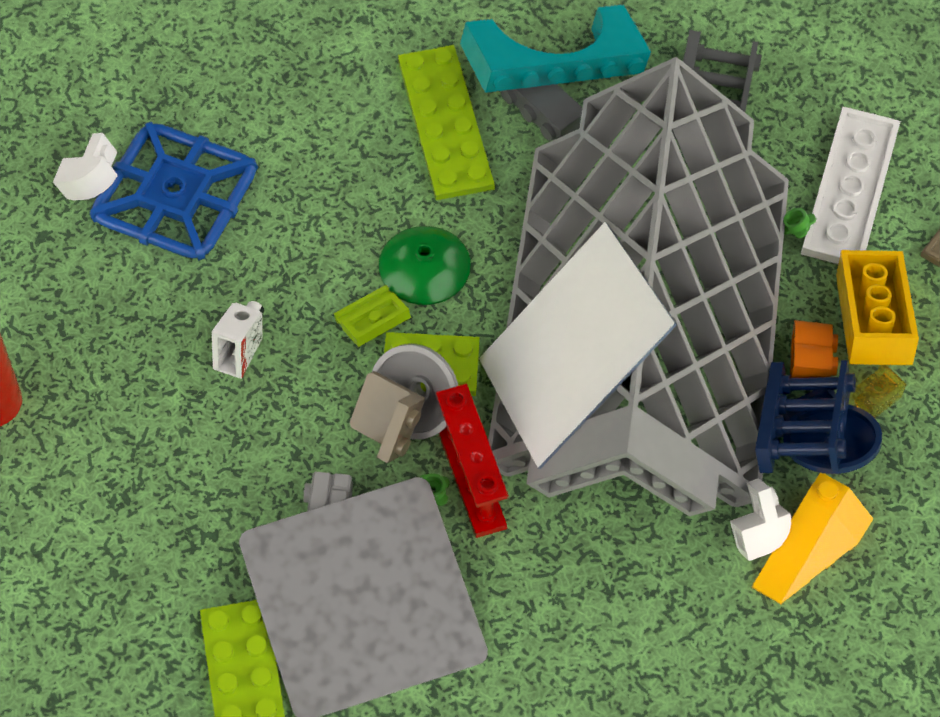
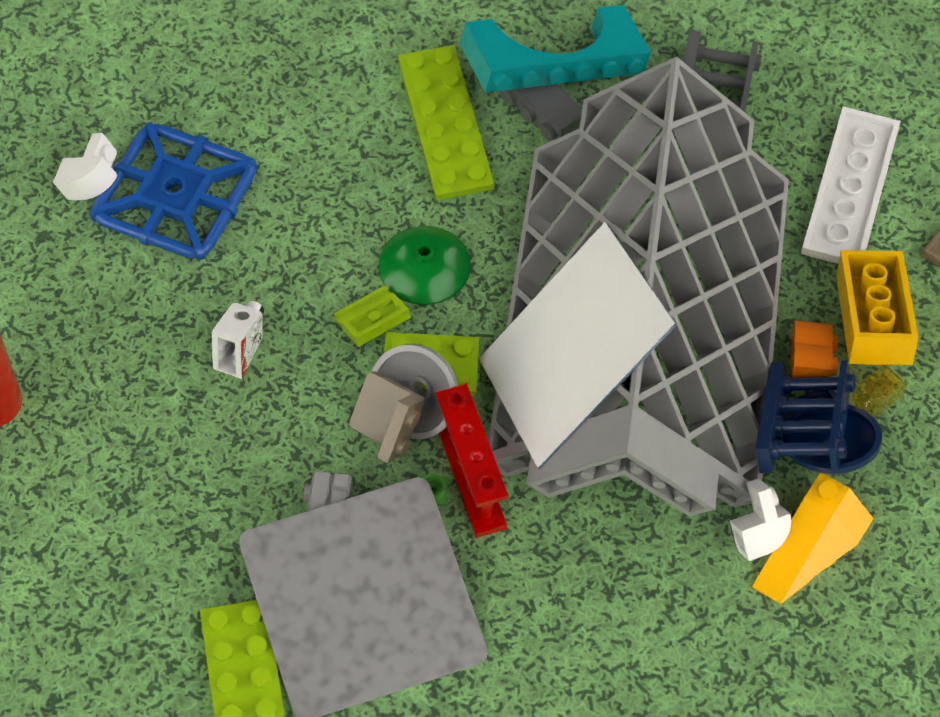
(798, 222): bright green plate -> none

